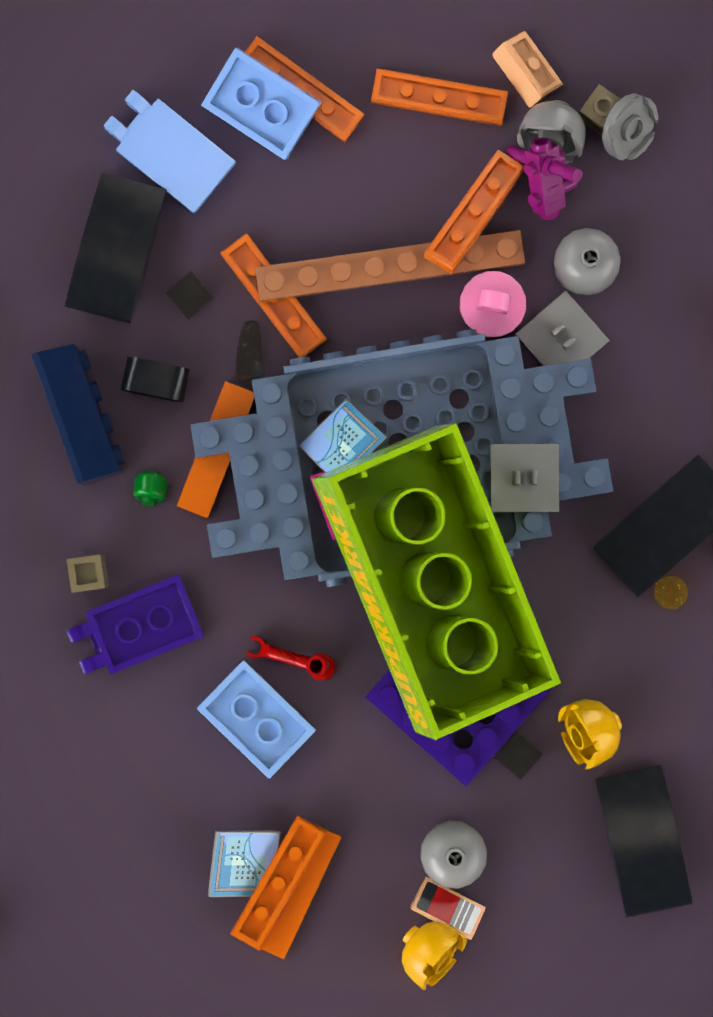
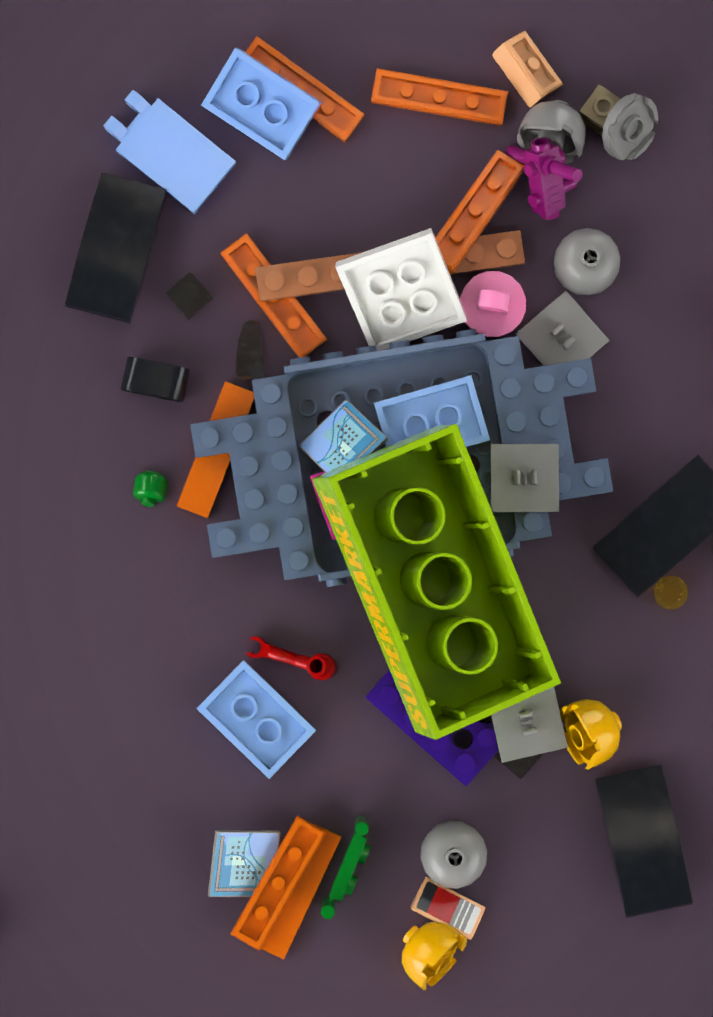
(77, 413): dark blue slope -> none
(87, 573): dark tan brick -> none
(138, 626): dark purple tile -> none
(345, 880): none -> green plate
(401, 290): none -> white plate
(432, 407): none -> light blue plate
(529, 727): none -> light grey piece

